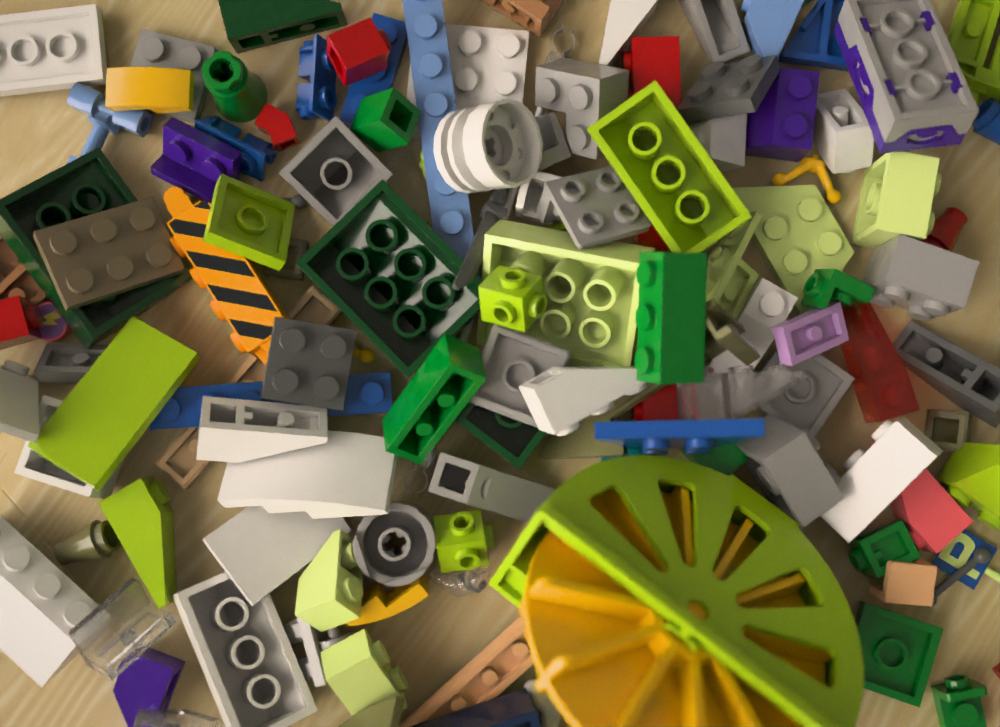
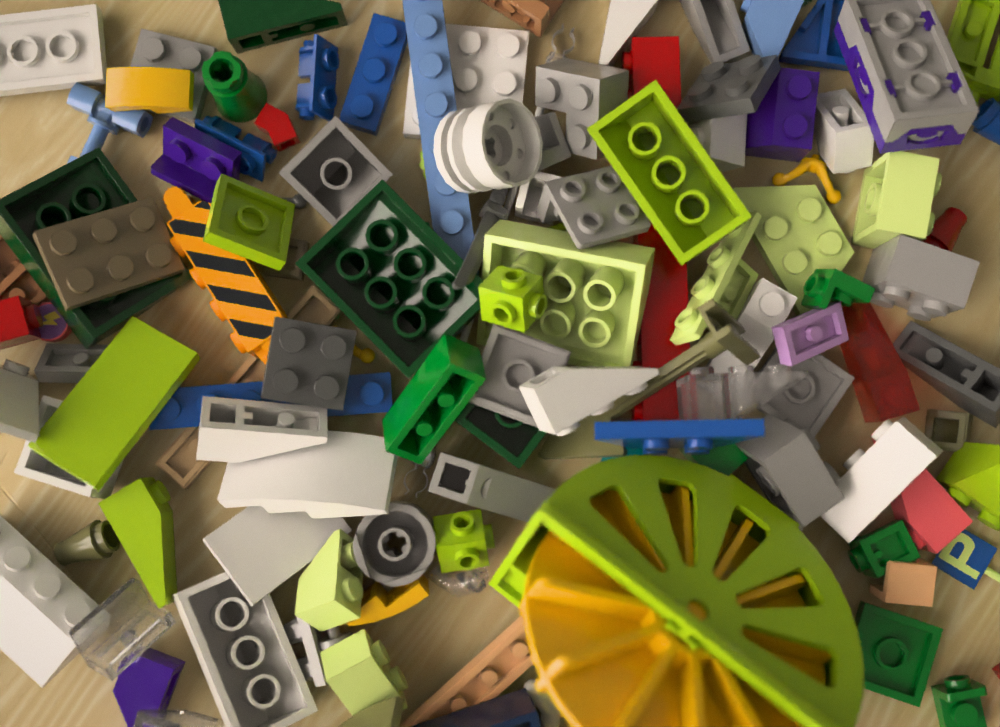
(358, 51): red brick -> none
(385, 120): green brick -> none
(671, 317): green brick -> none
(980, 556): dark grey hinge -> none

